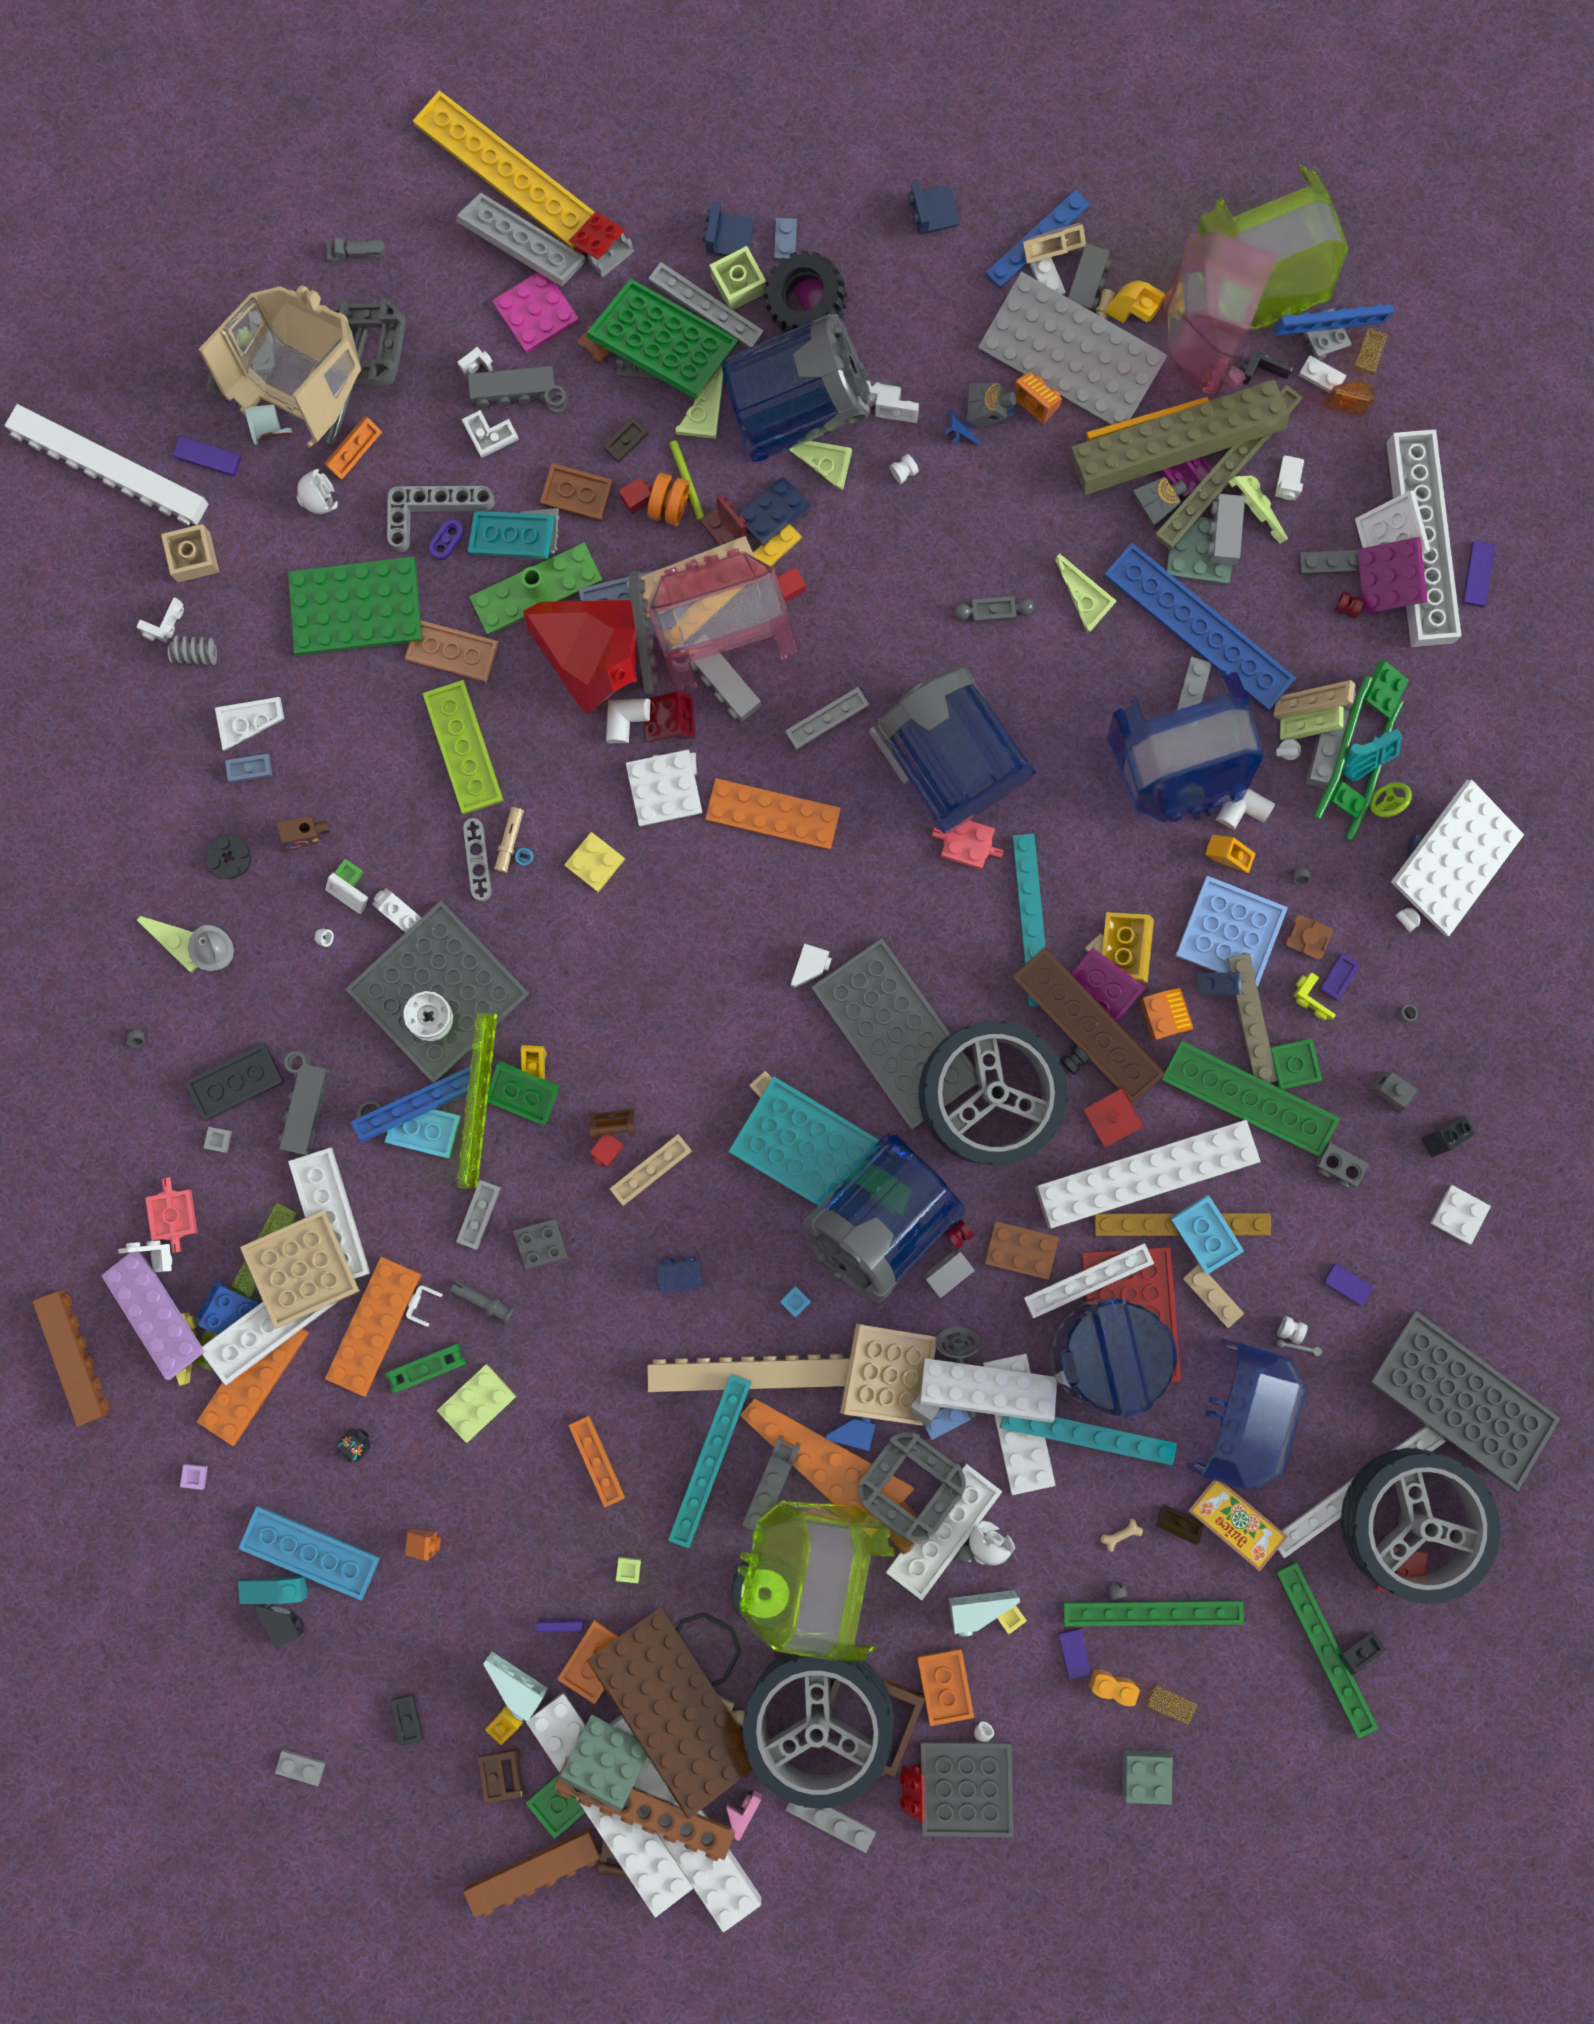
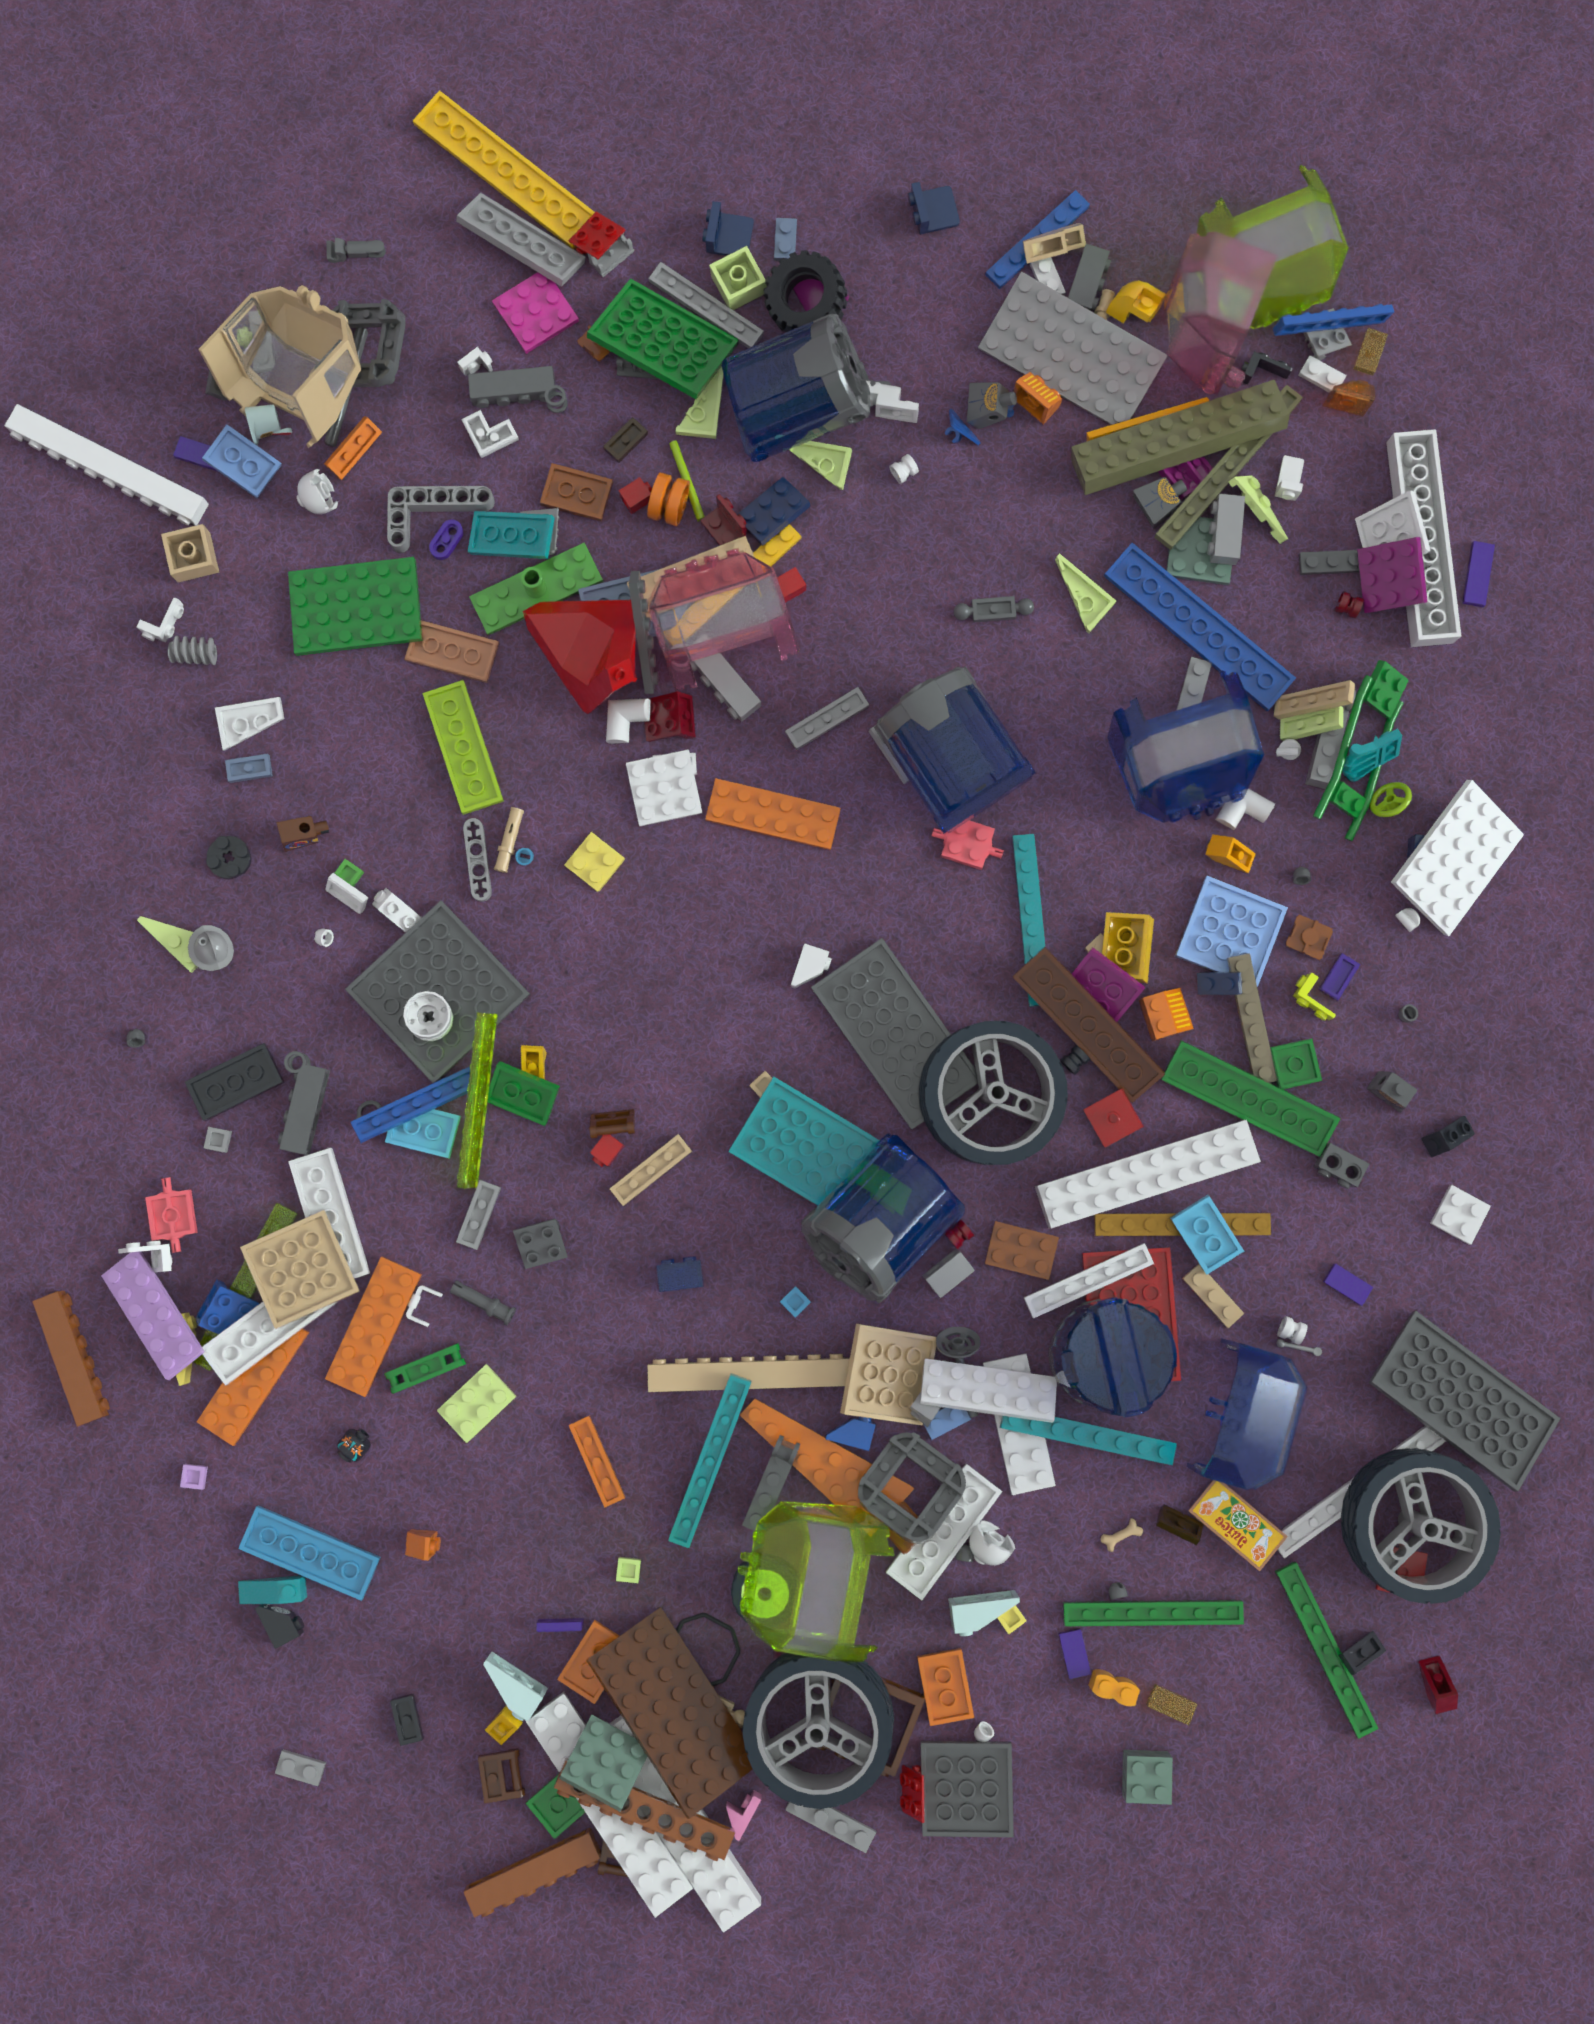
(241, 461): none -> medium blue plate
(1438, 1685): none -> dark red slope

